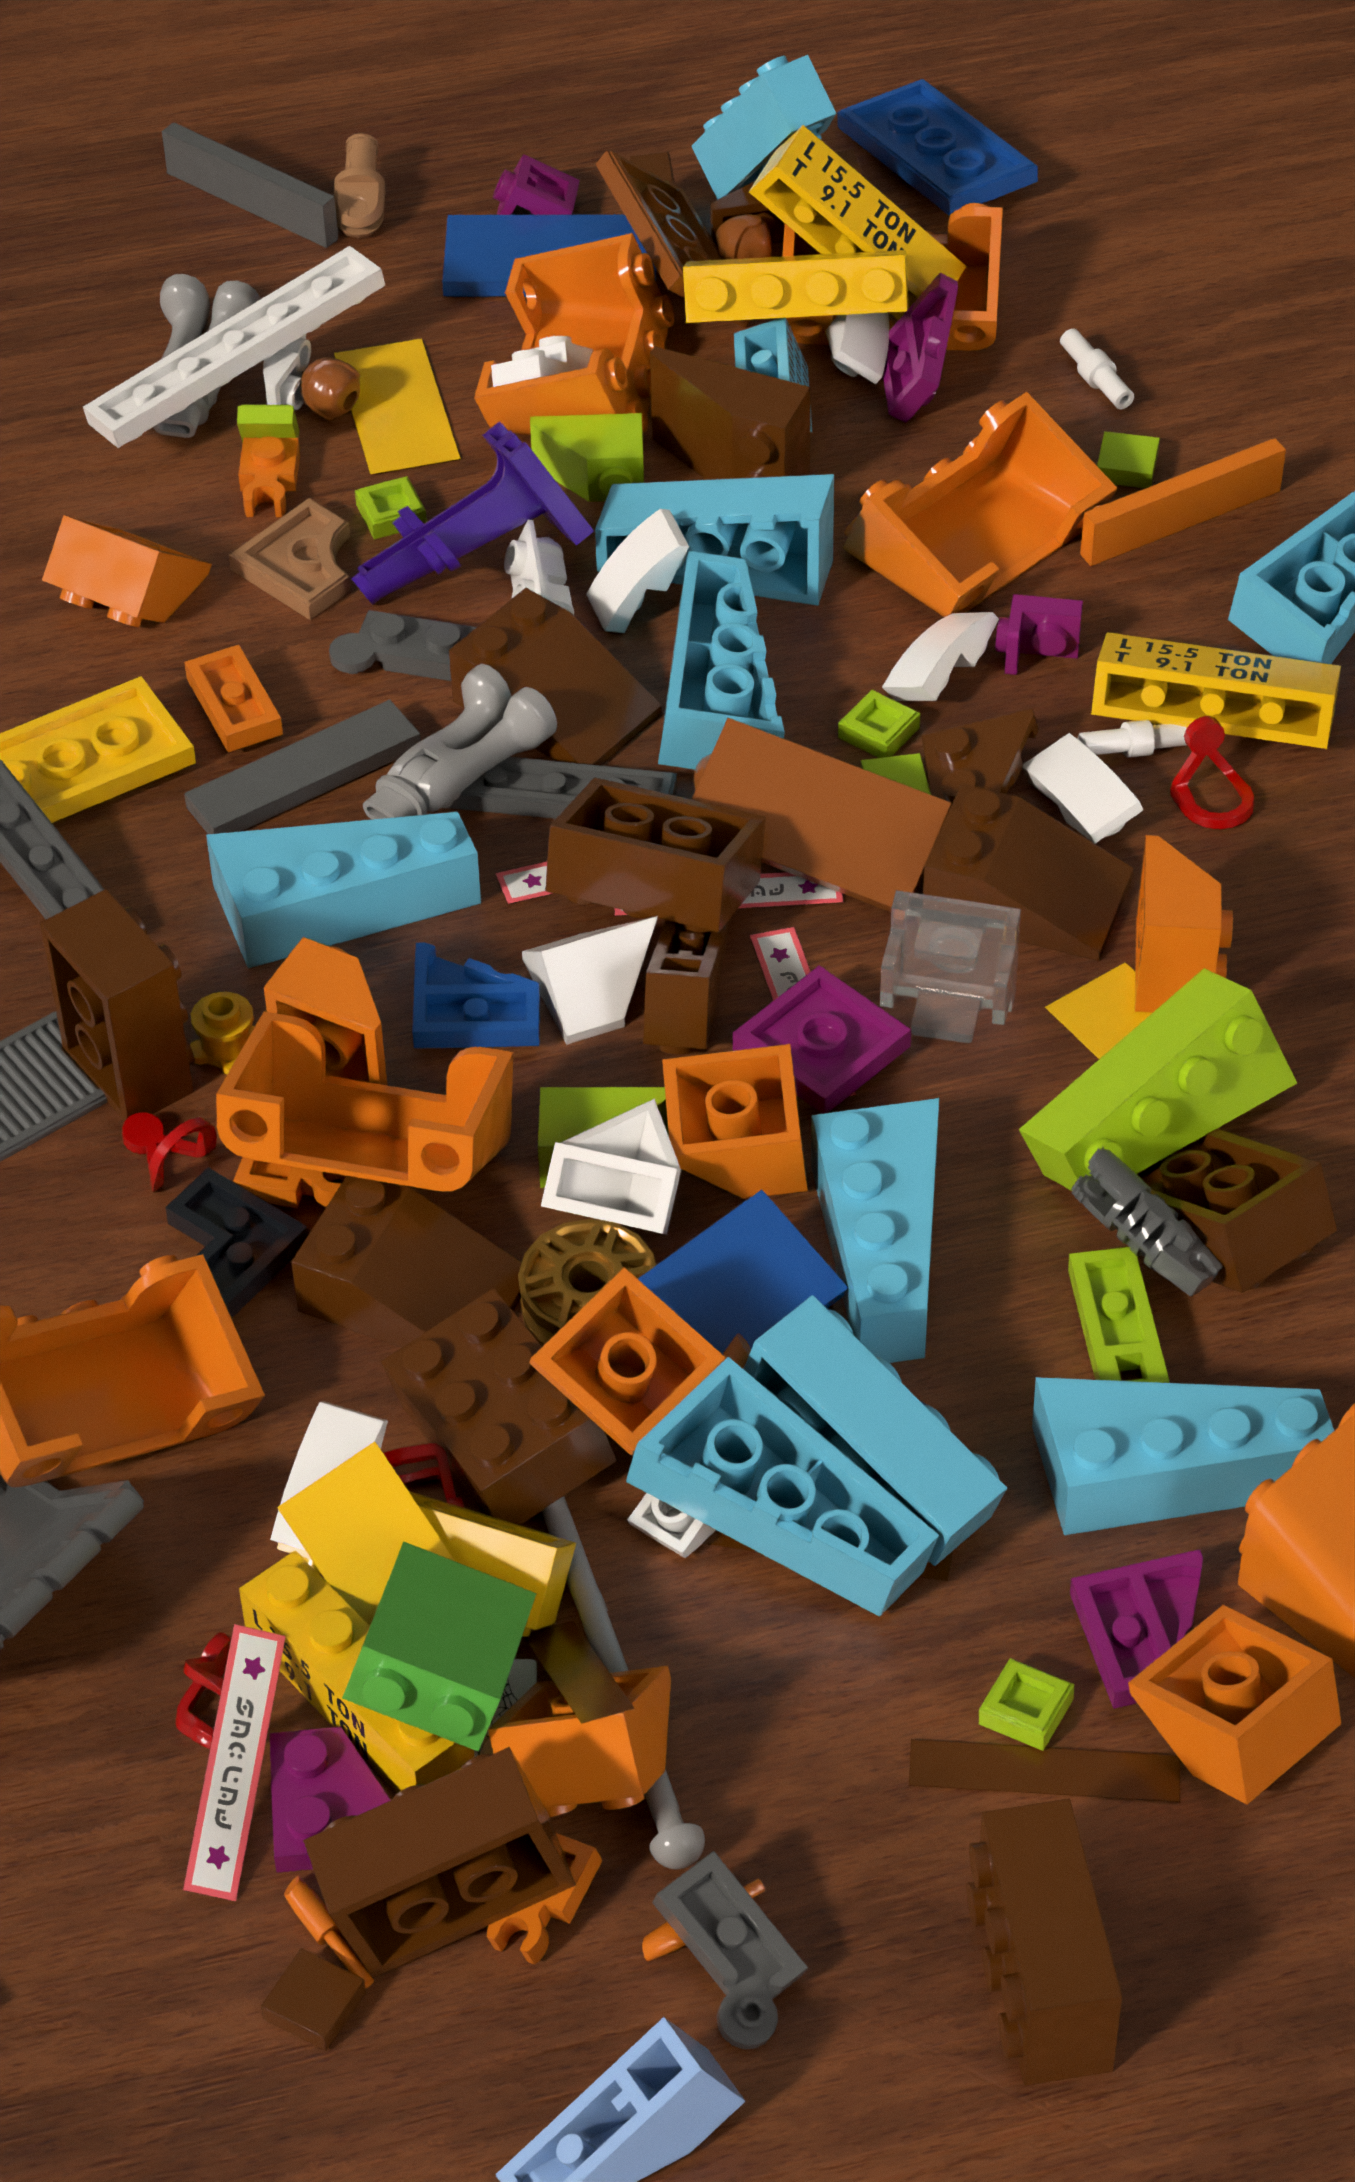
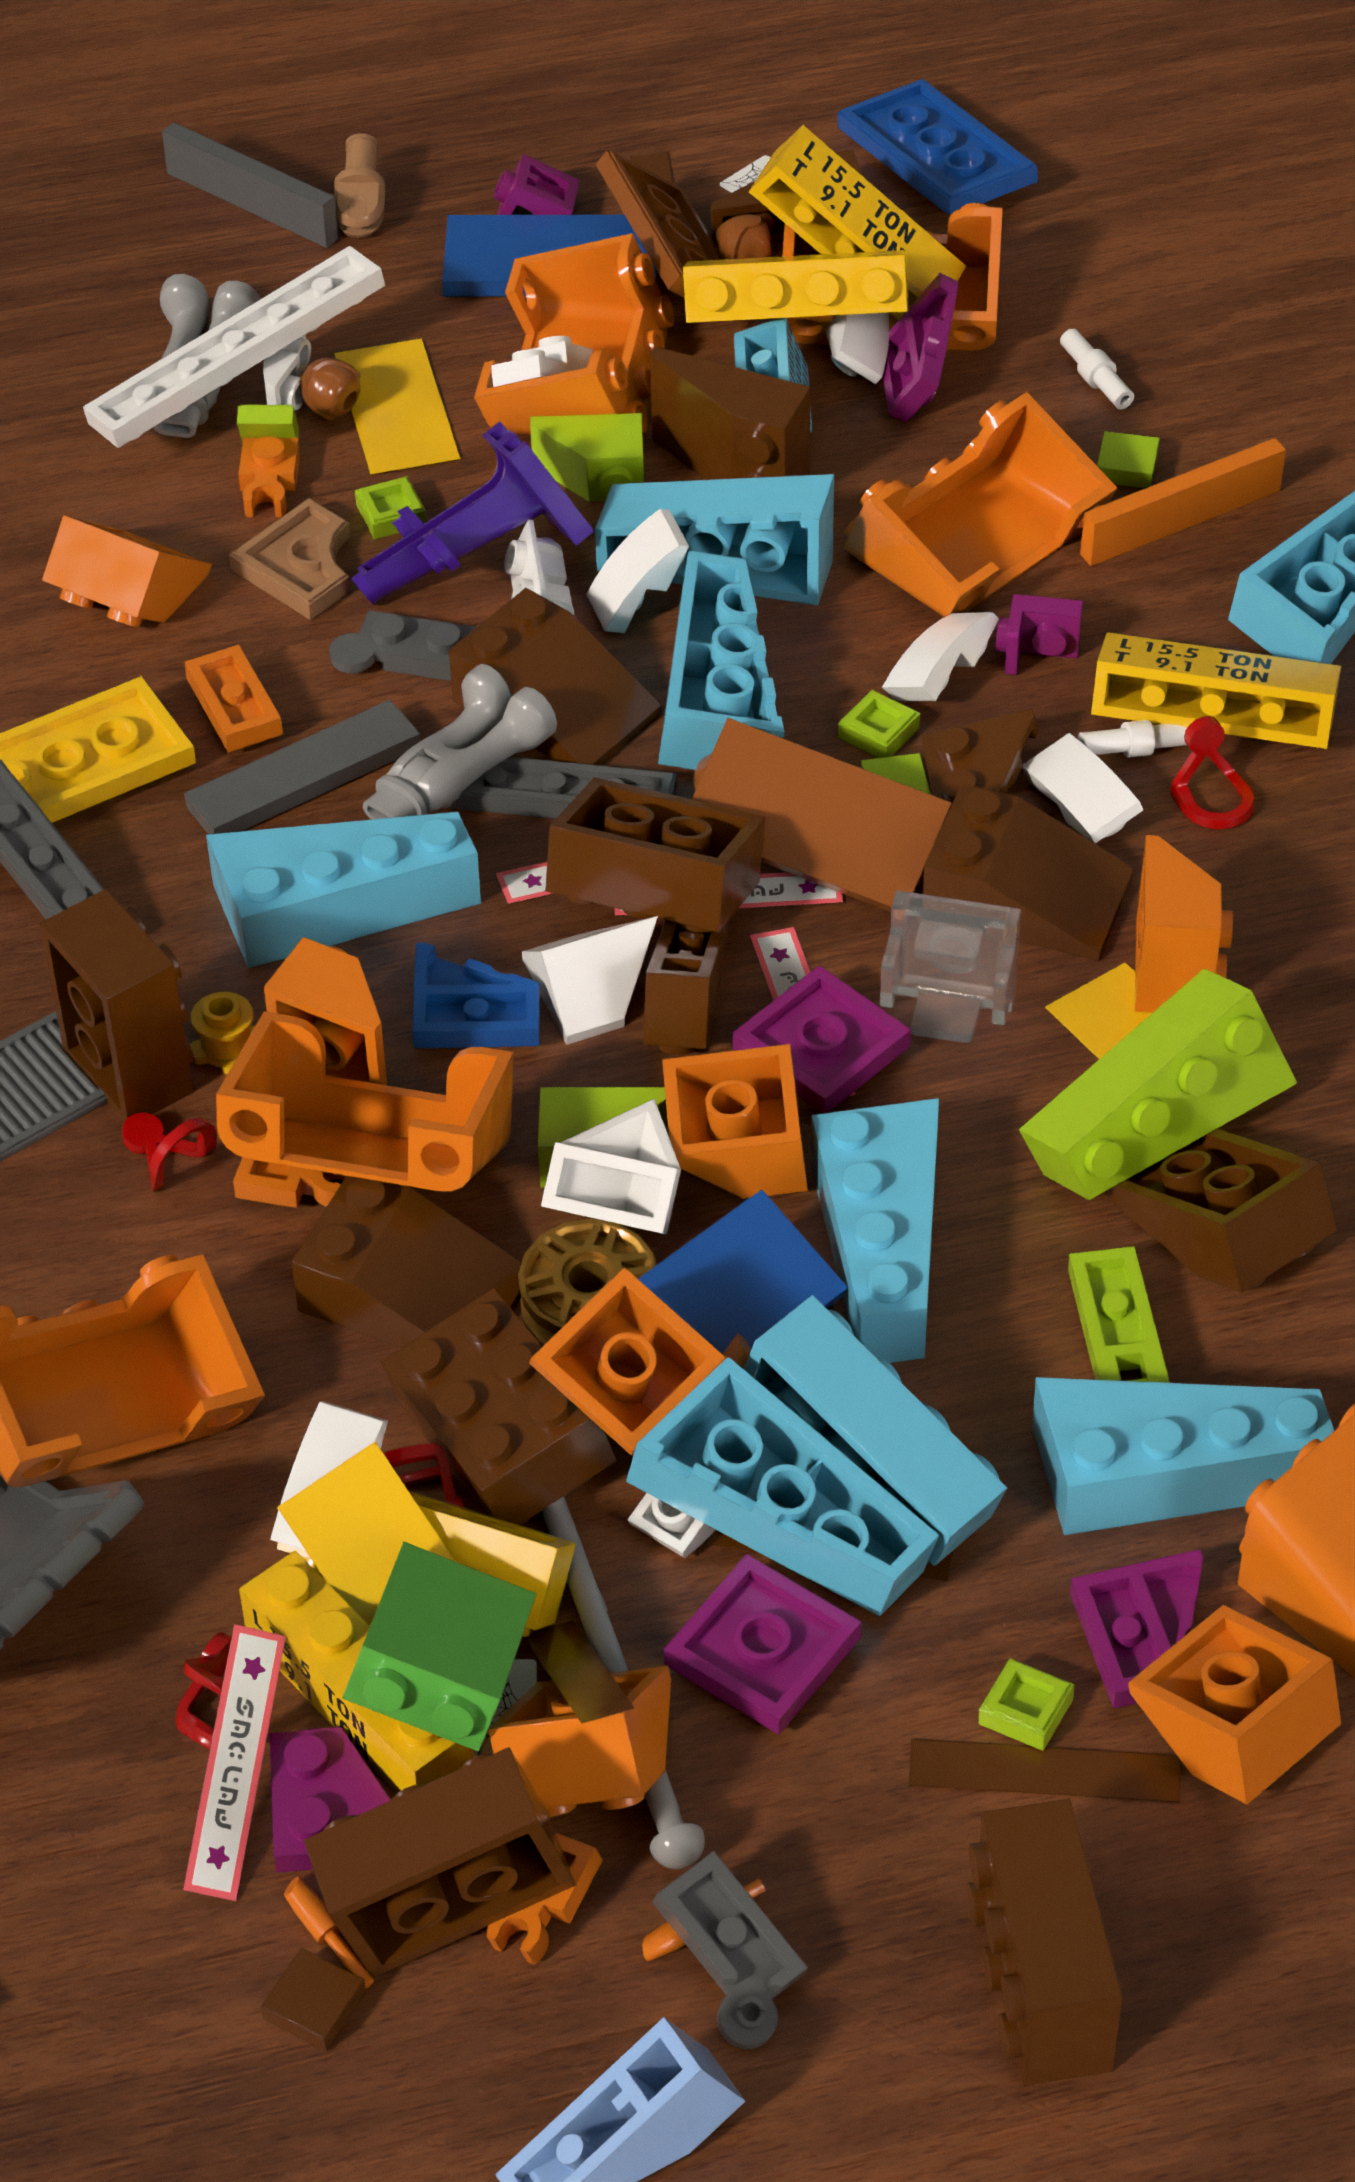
(241, 1235): black plate -> none
(760, 121): medium azure wedge -> none
(762, 1644): none -> magenta plate
(1145, 1223): dark grey hinge -> none

